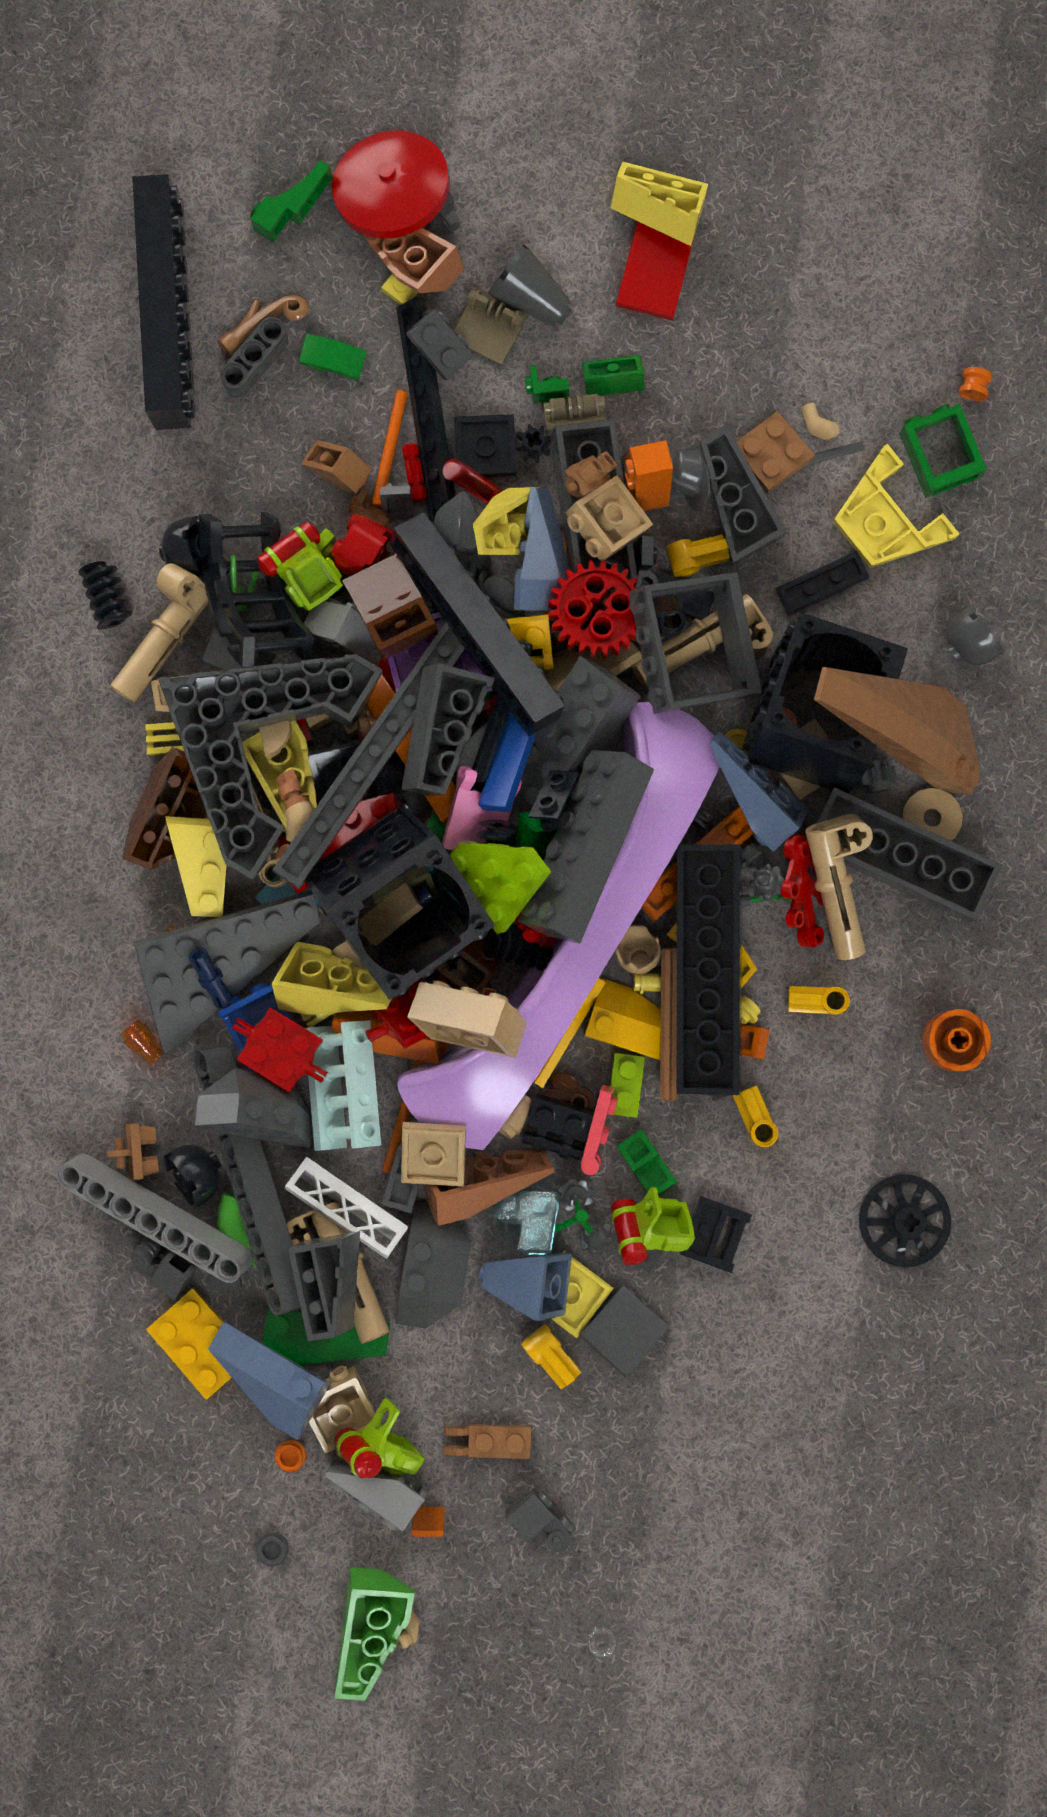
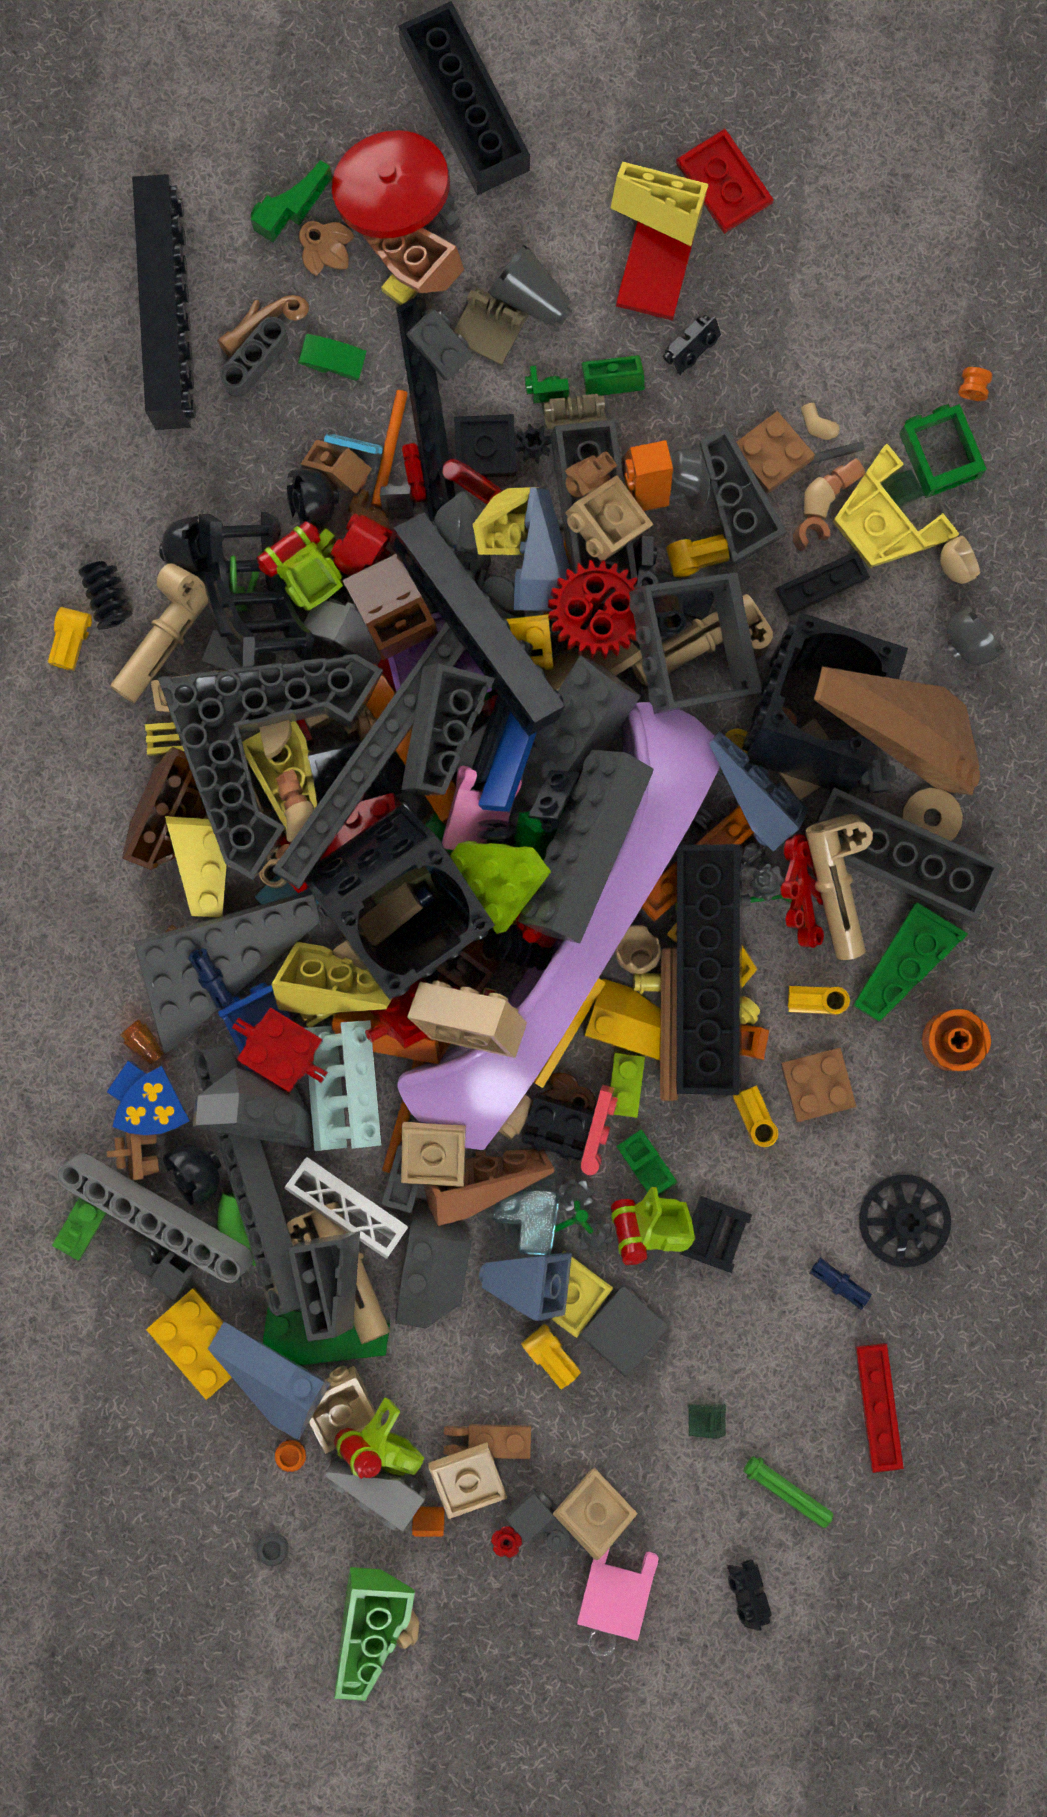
(70, 632): none -> yellow piece
(79, 1229): none -> bright green plate
(125, 1079): none -> blue panel
(150, 1106): none -> blue shield
(311, 496): none -> black cylinder
(328, 249): none -> medium nougat plate
(353, 443): none -> medium azure piece
(464, 98): none -> black brick
(467, 1480): none -> tan plate
(500, 1548): none -> red plate
(595, 1514): none -> tan tile
(617, 1597): none -> bright pink flag
(702, 335): none -> black hinge
(707, 1420): none -> clear green slope
(733, 185): none -> red tile
(752, 1609): none -> black hinge
(787, 1491): none -> bright green axle
(818, 499): none -> nougat piece
(818, 1084): none -> medium nougat plate
(840, 1283): none -> dark blue pin
(879, 1407): none -> red tile
(903, 488): none -> clear green slope
(910, 956): none -> green wing
(959, 561): none -> tan hair

